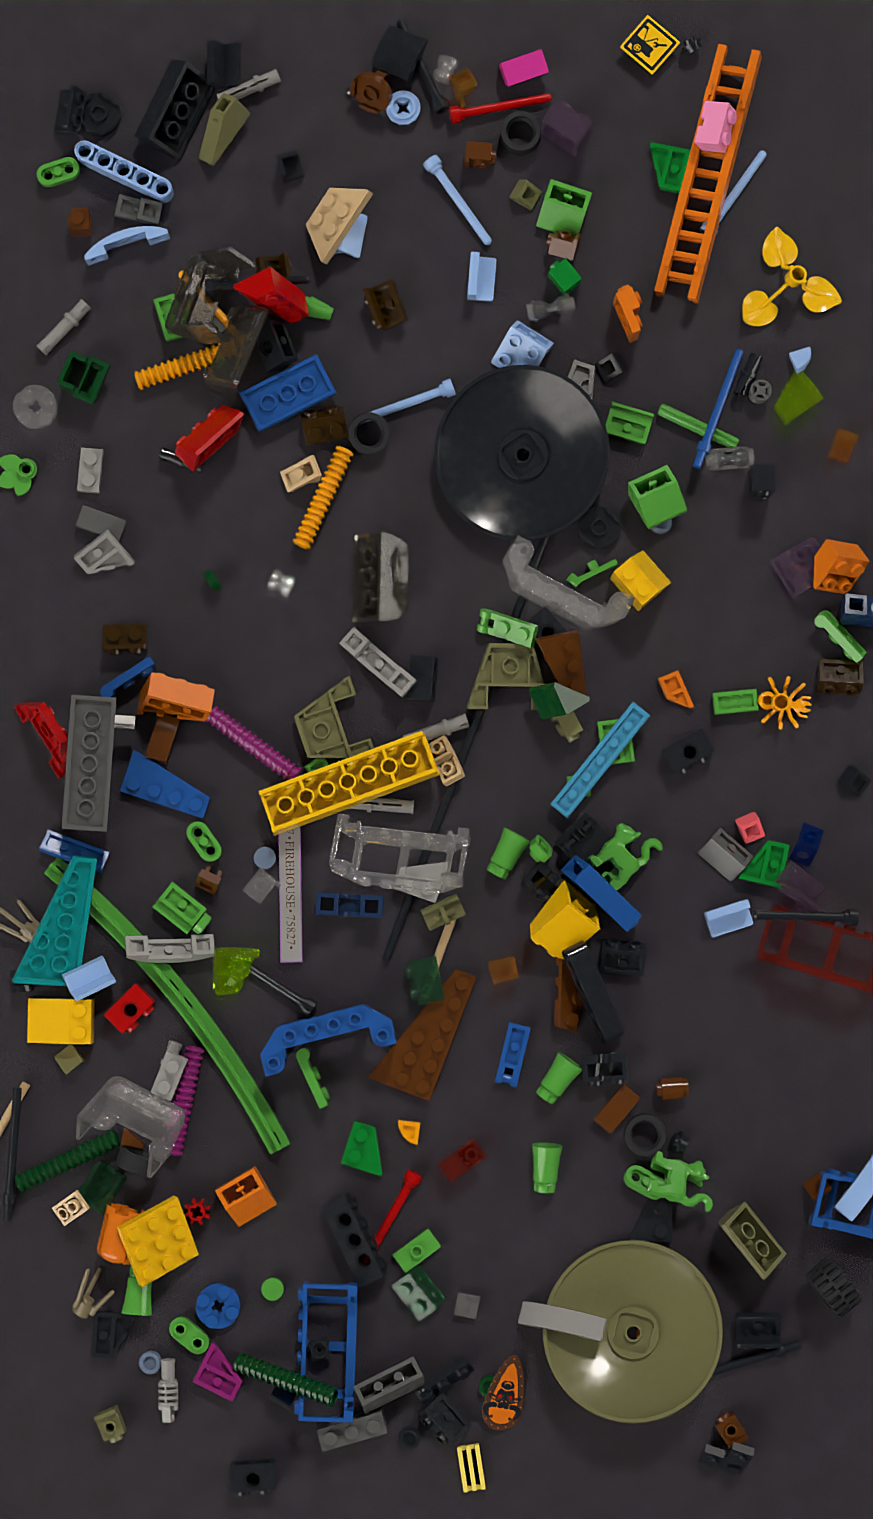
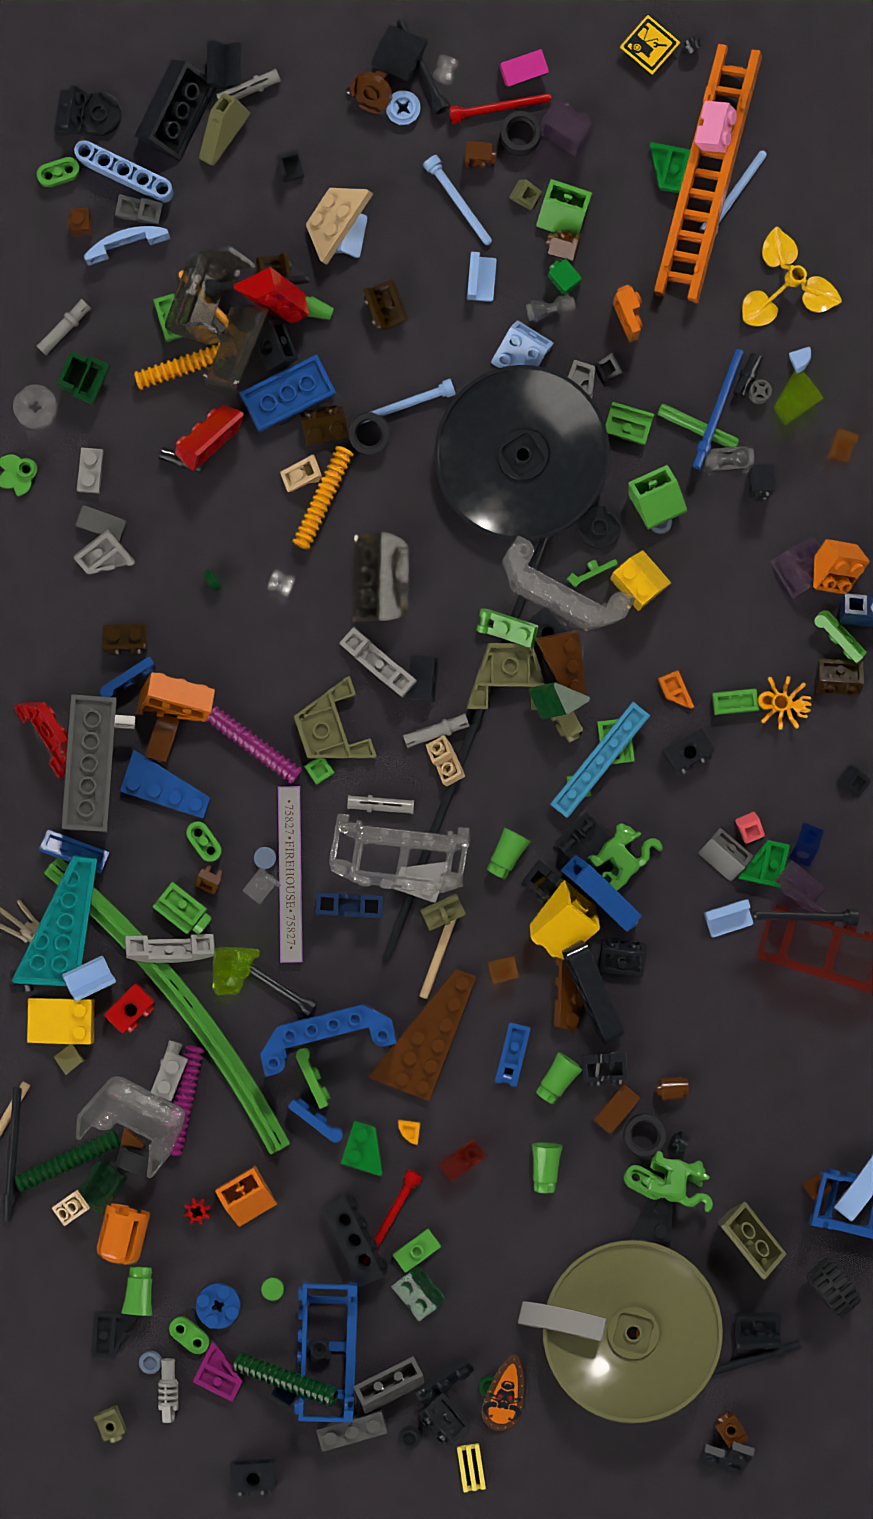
(84, 1303): dark tan plant -> none
(157, 1241): yellow plate -> none
(316, 1120): none -> blue plate
(349, 783): yellow tile -> none
(424, 980): clear green bracket -> none
(462, 84): clear orange panel -> none
(467, 1305): flat silver tile -> none
(540, 849): bright green plate -> none

